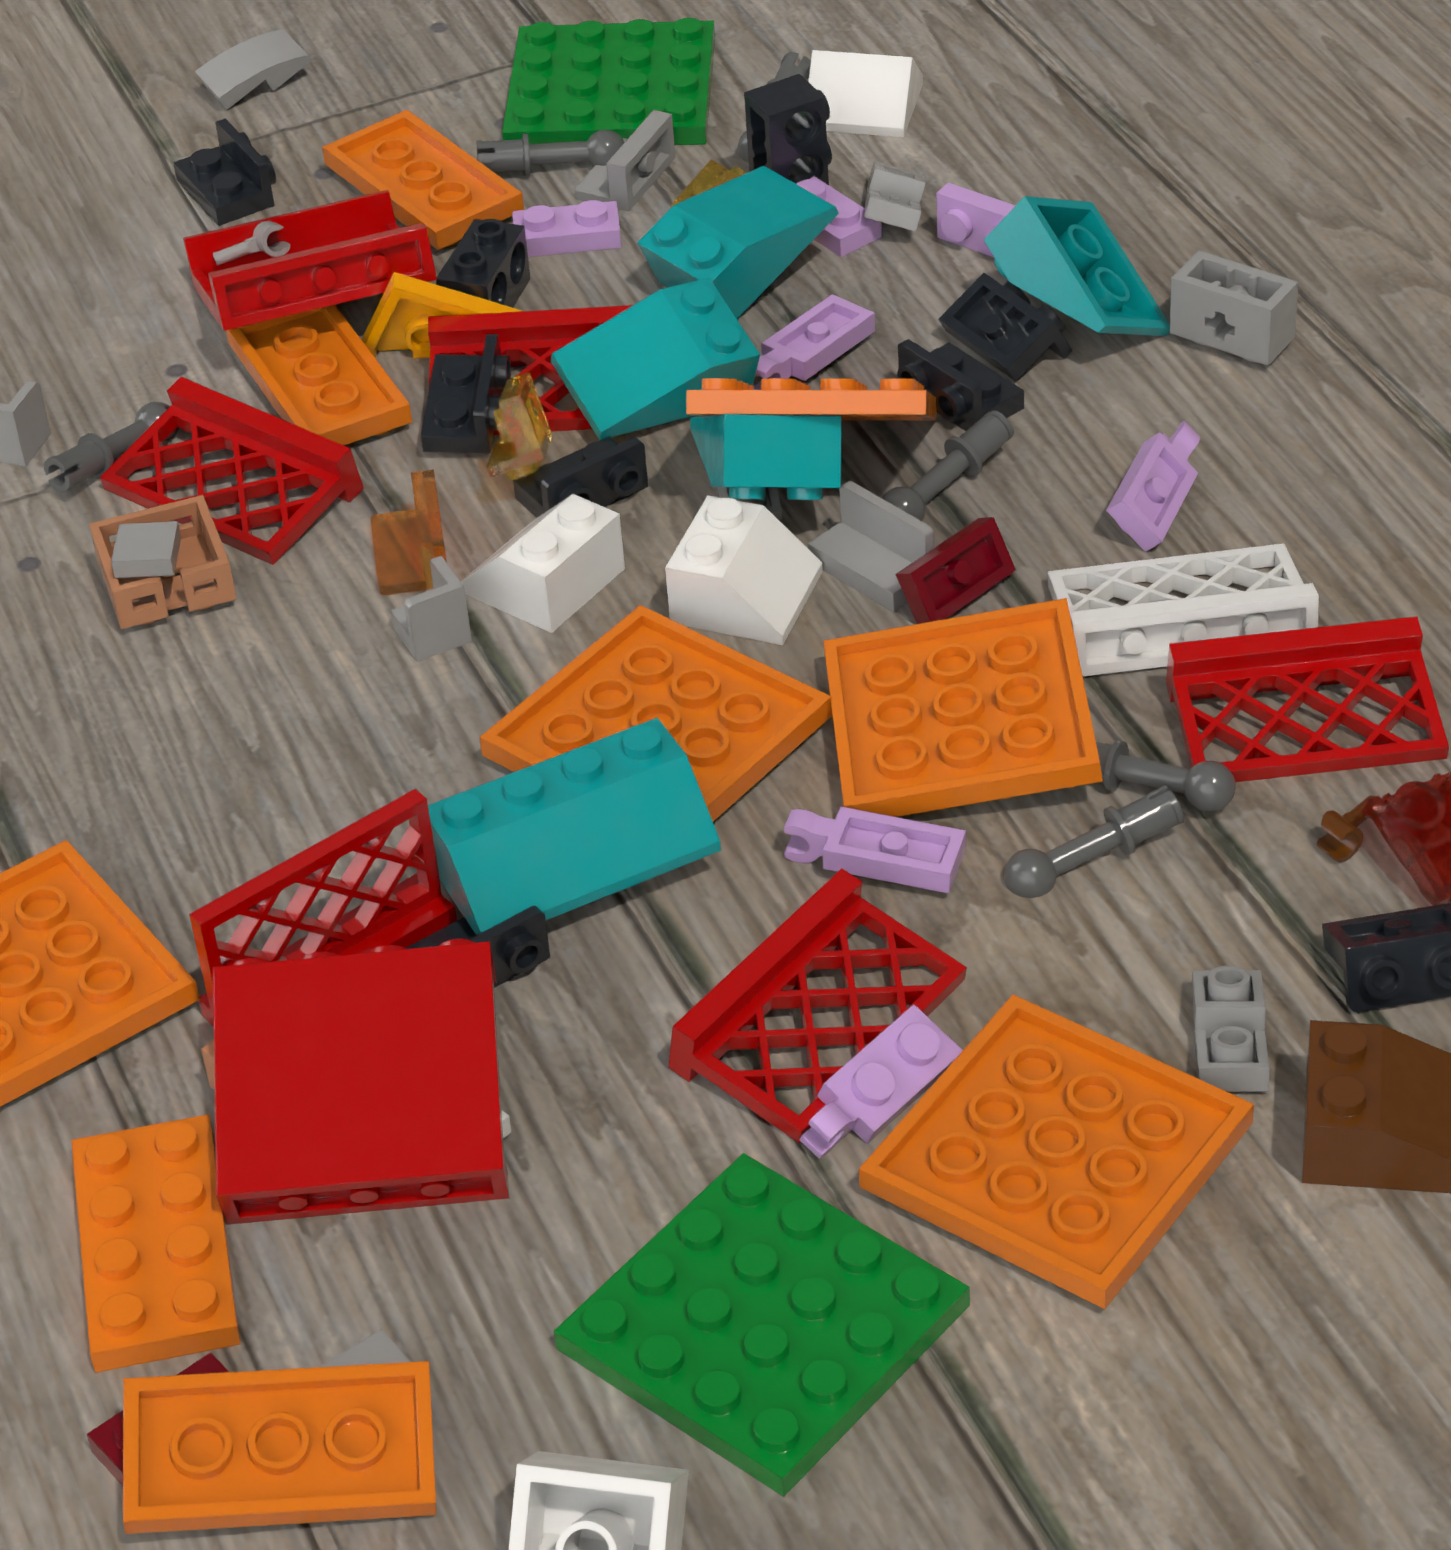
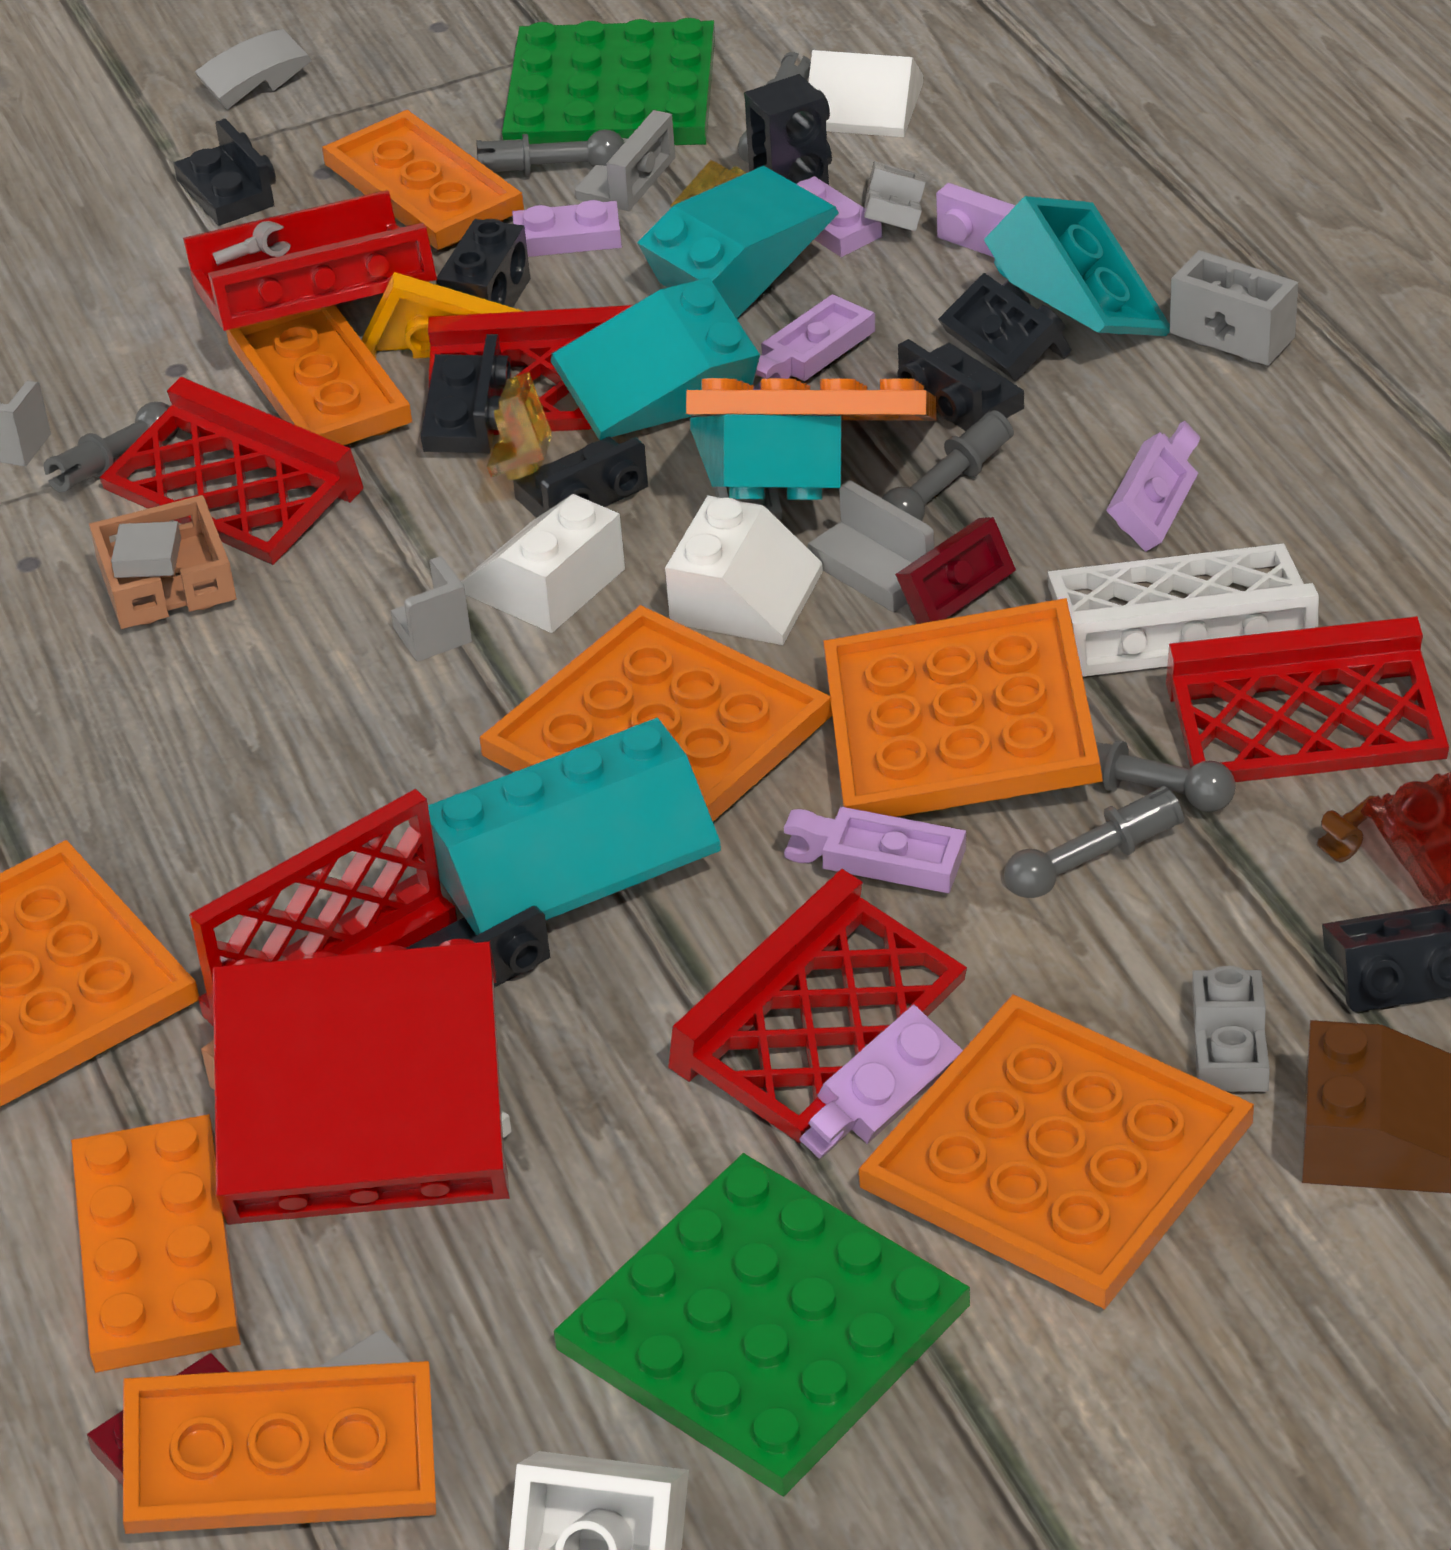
(409, 540): clear orange panel -> none

